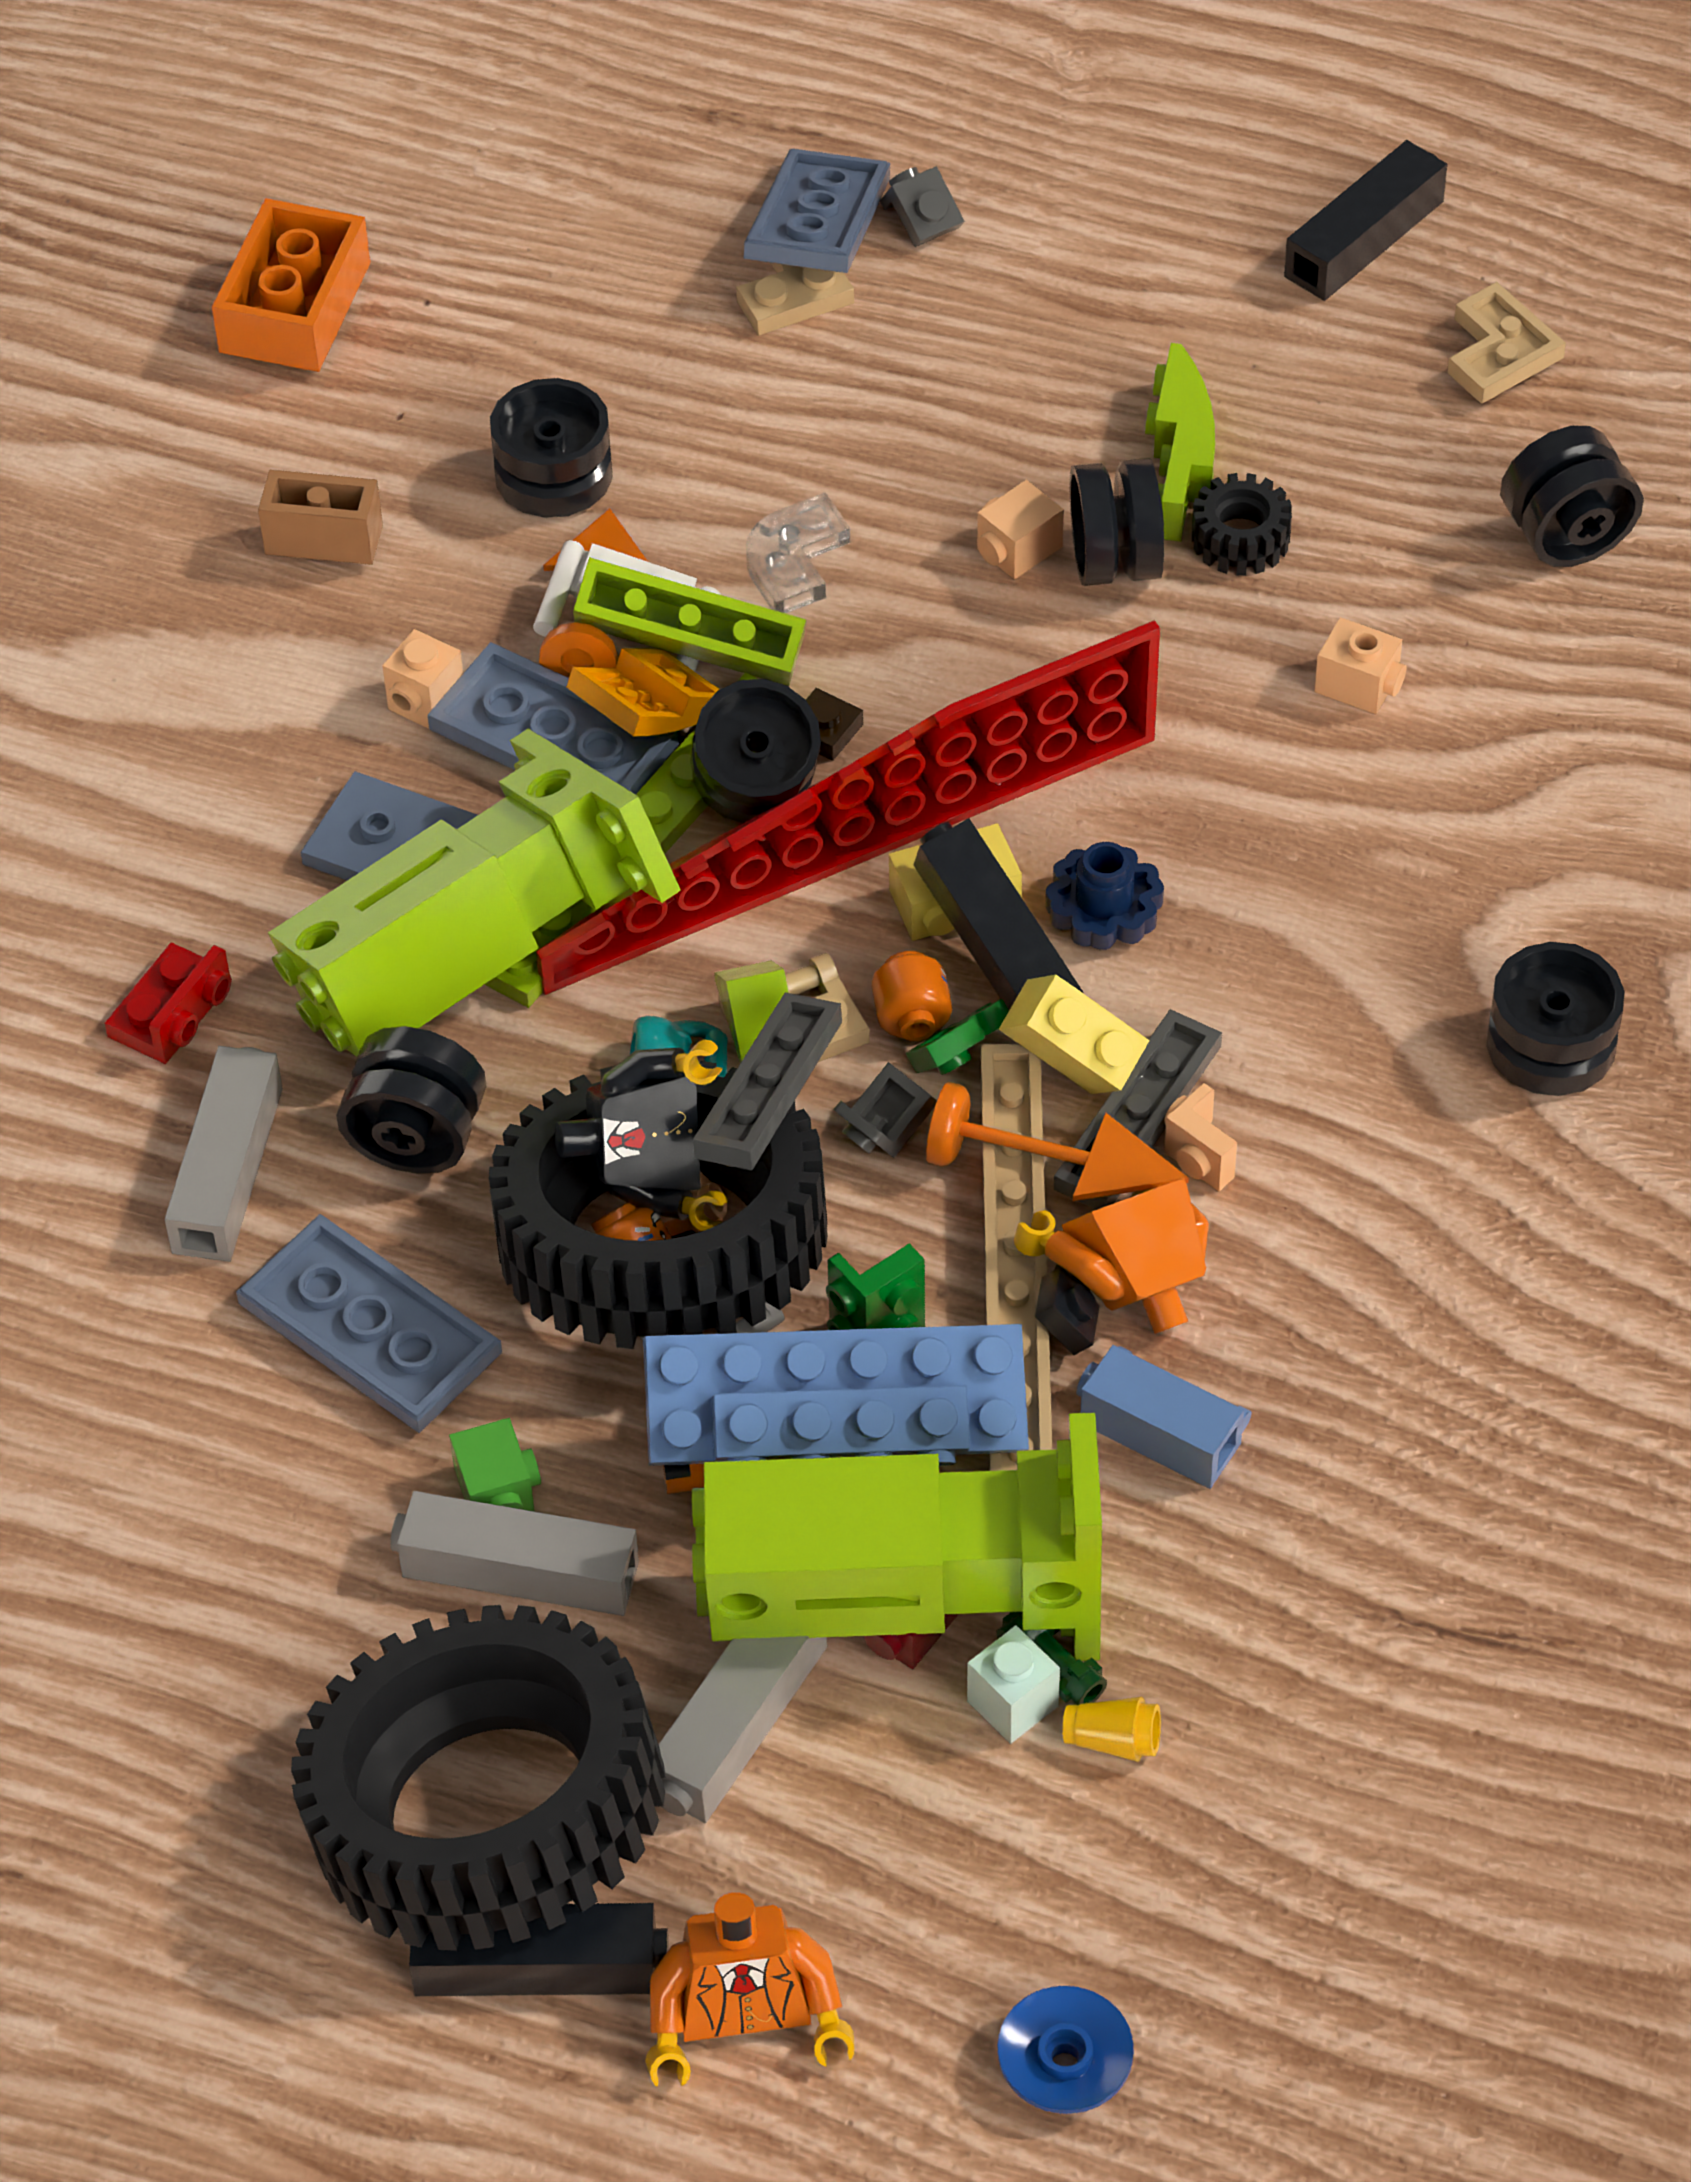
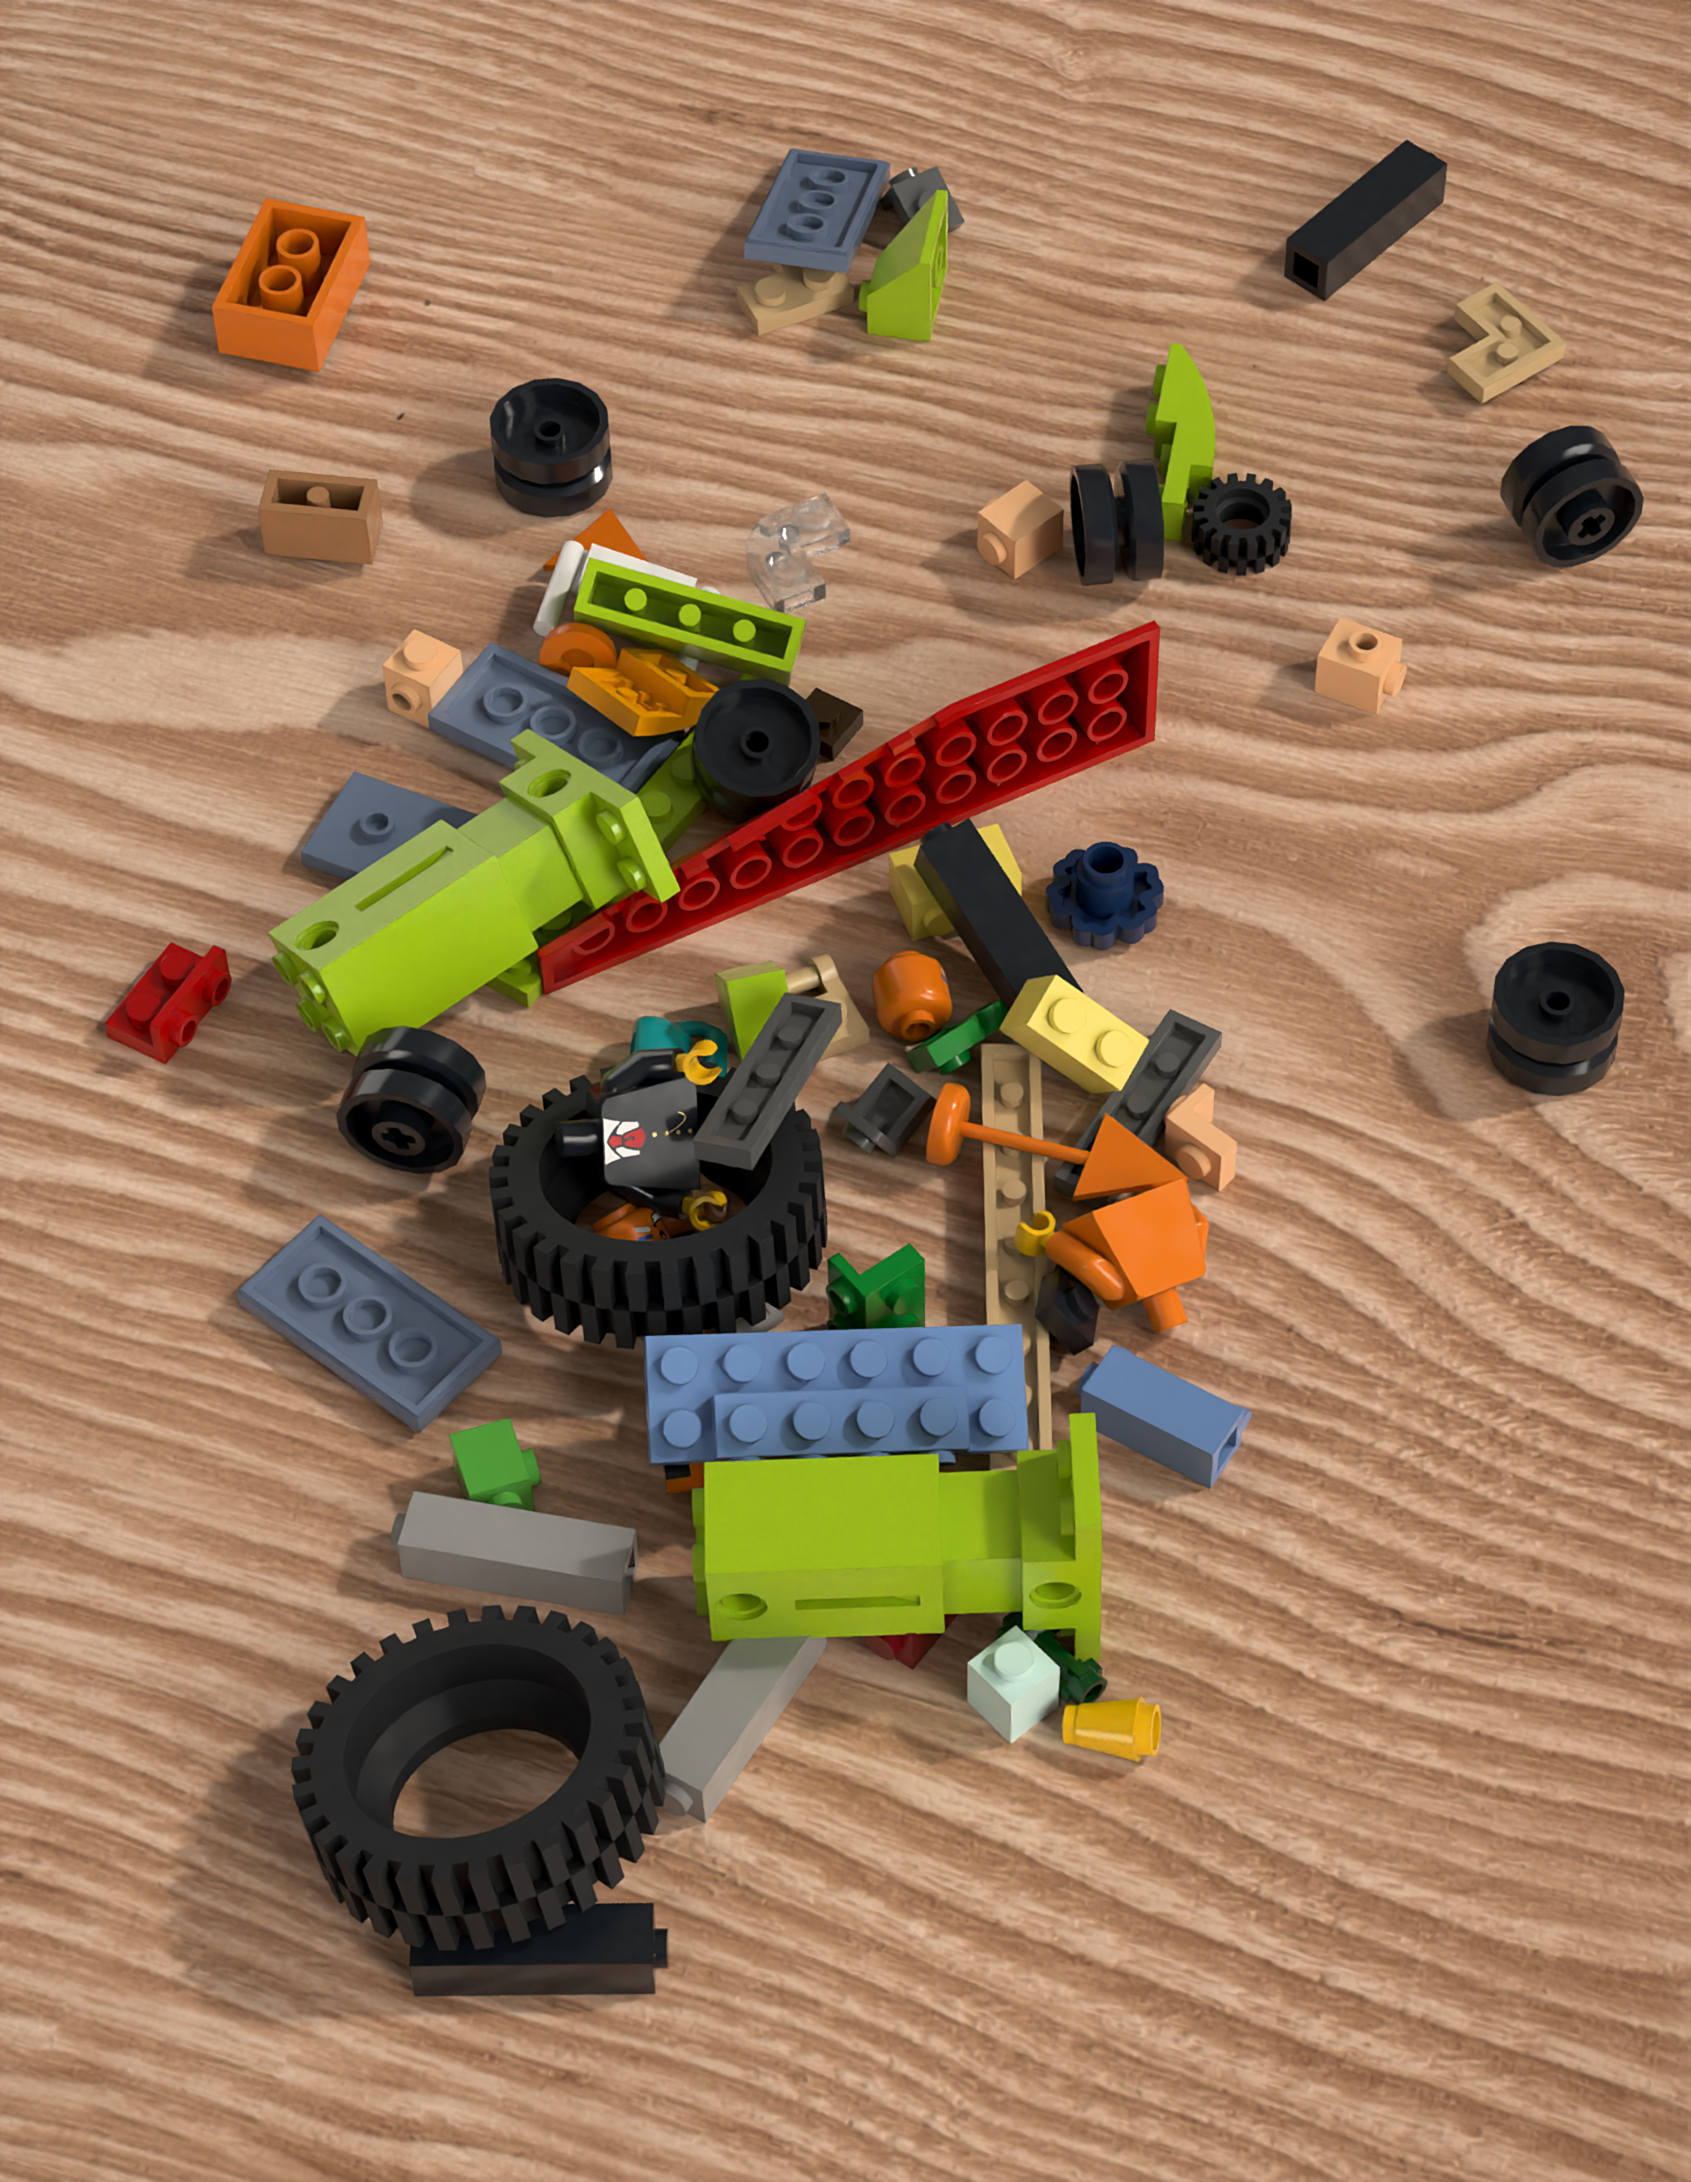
(224, 1153): light grey brick -> none
(739, 1977): orange torso -> none
(910, 276): none -> lime slope
(1071, 2023): blue dish -> none

